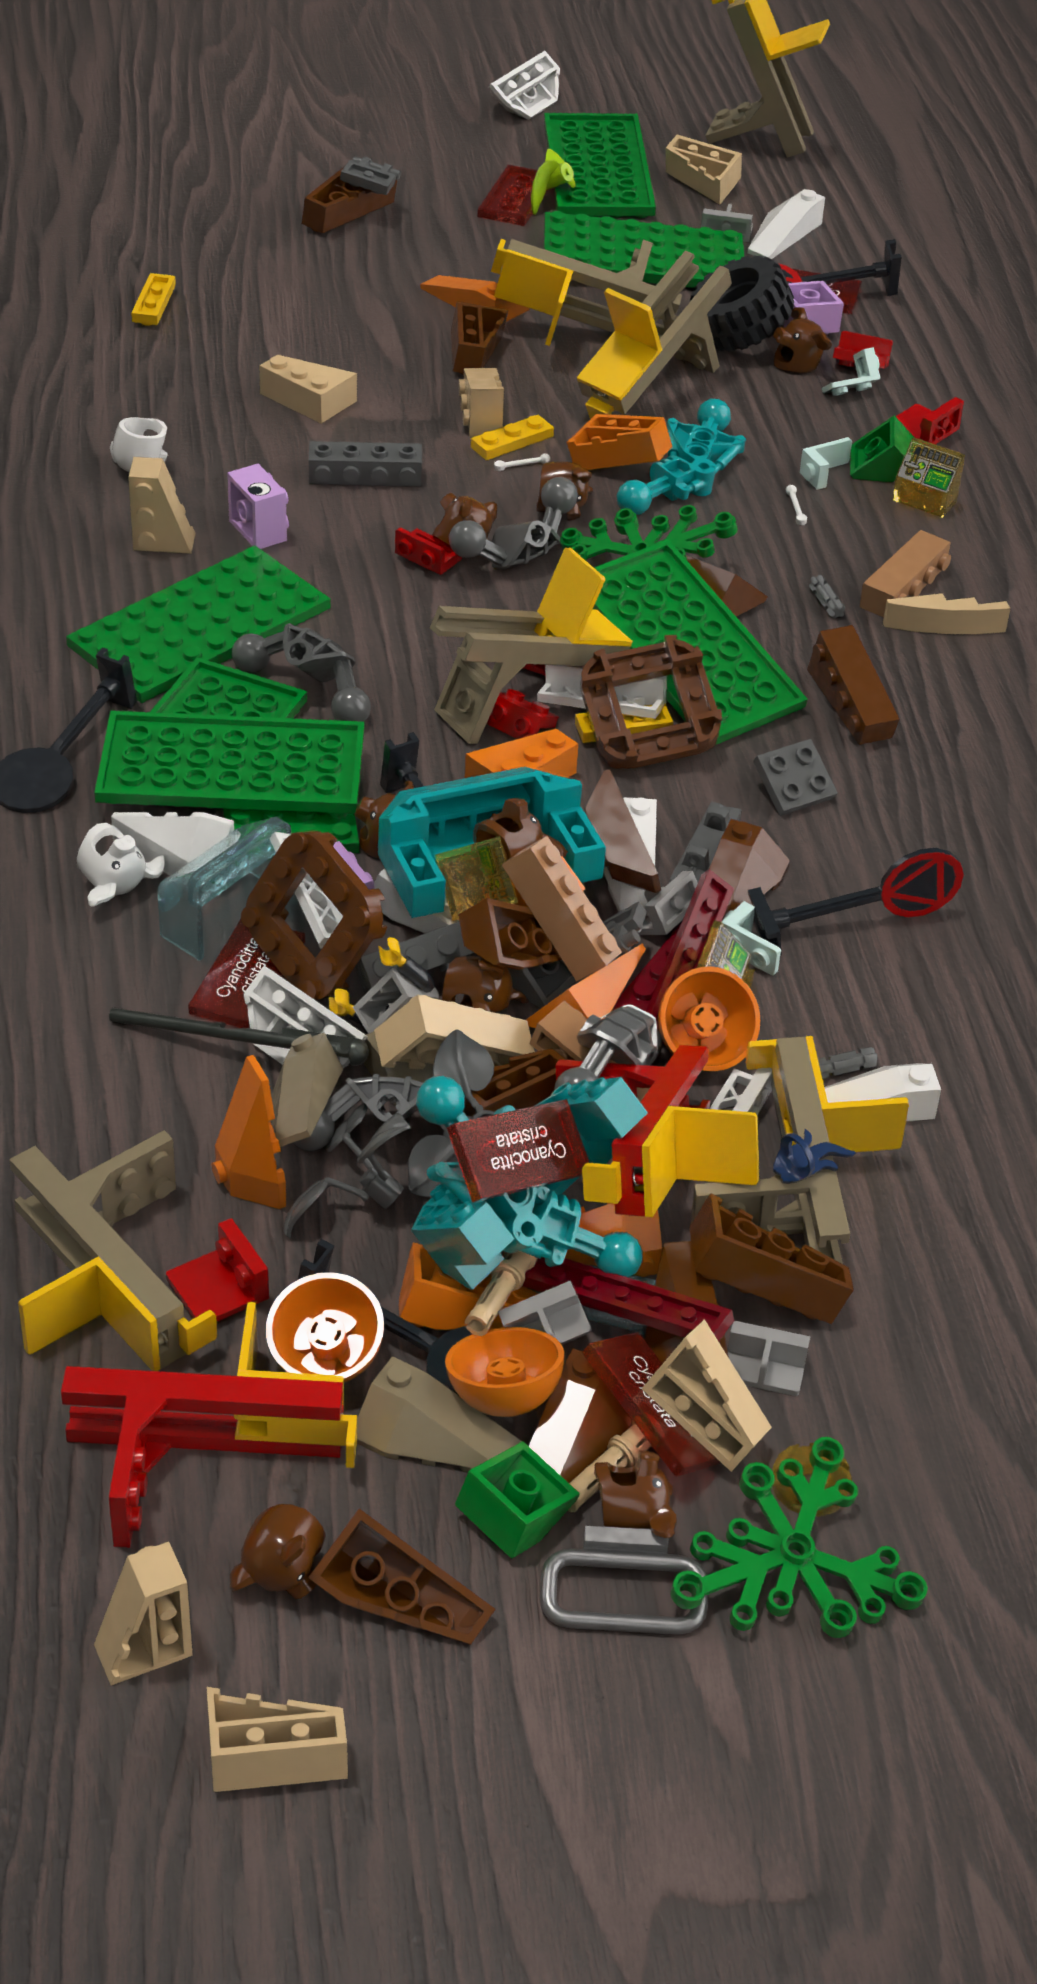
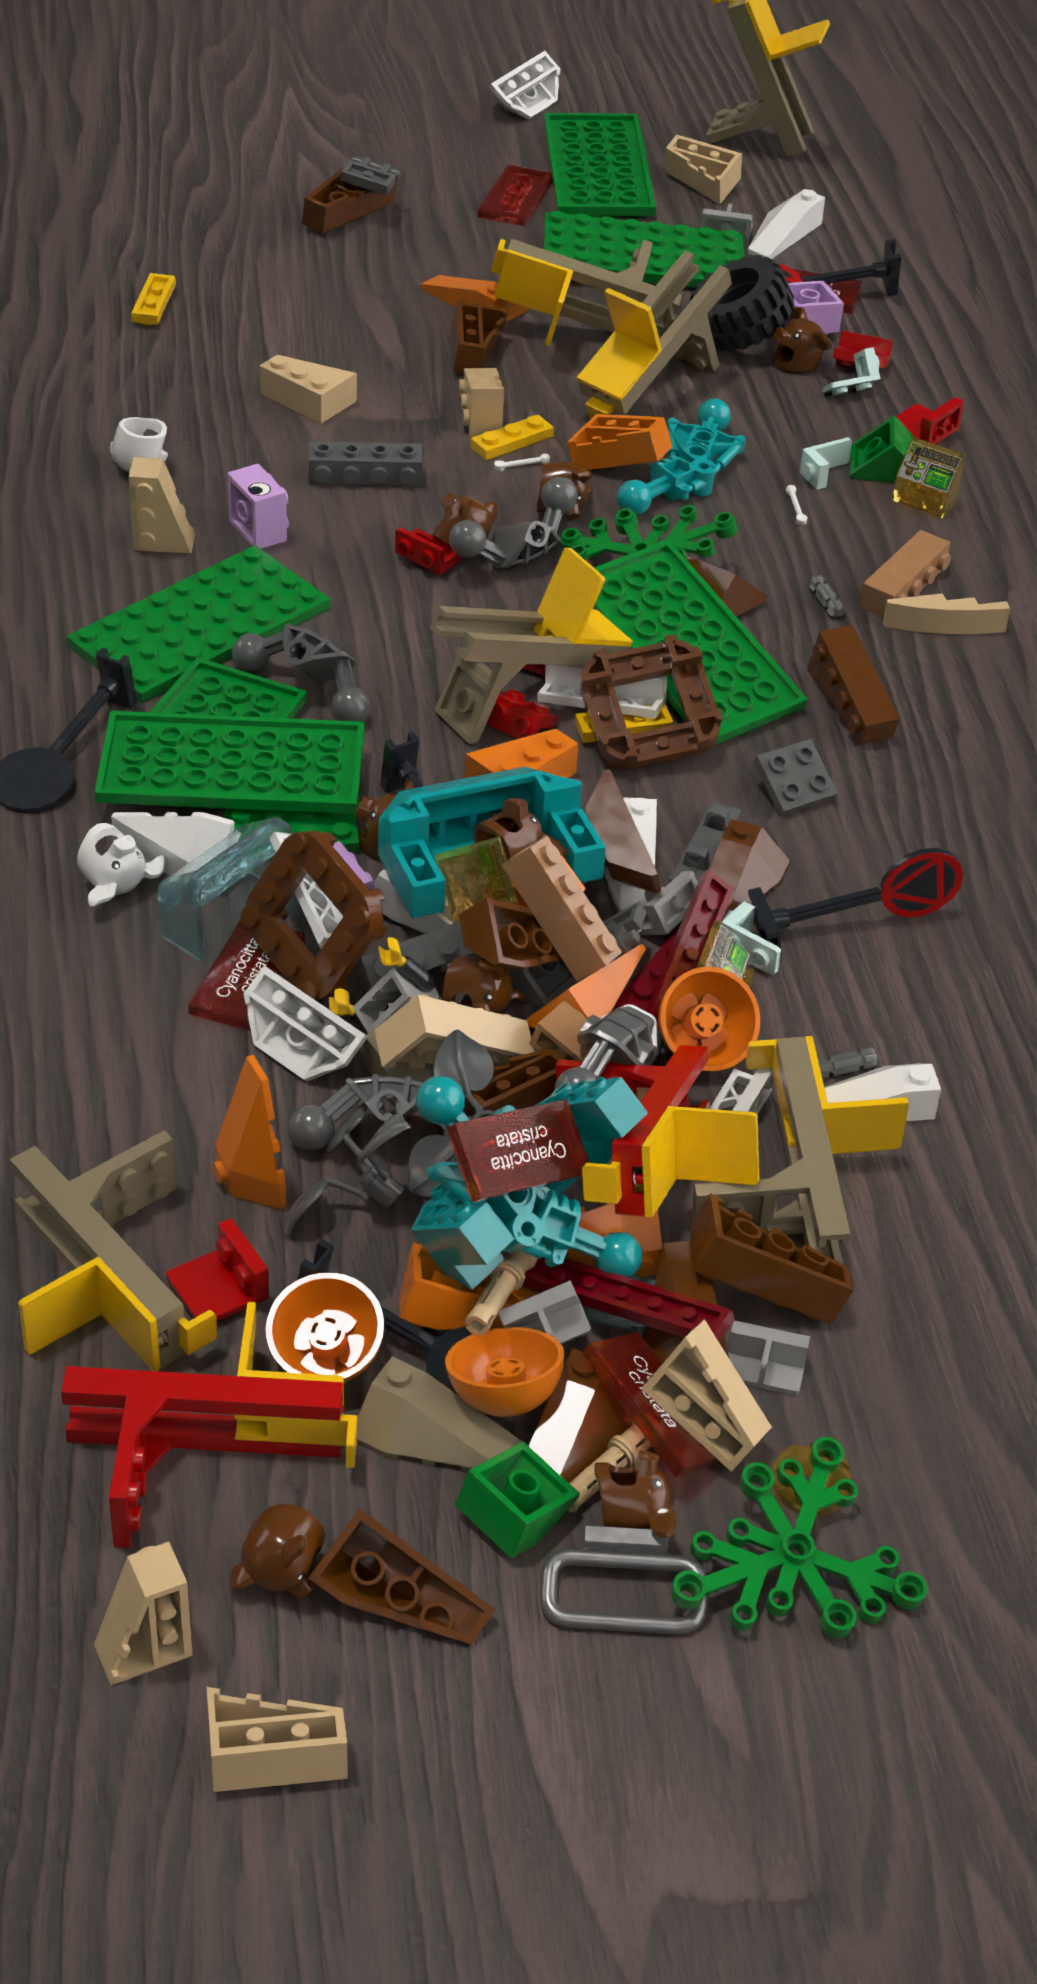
(304, 1087): dark tan wedge -> none
(345, 1047): pearl dark grey bar -> none
(550, 175): lime piece -> none
(801, 1161): dark blue piece -> none

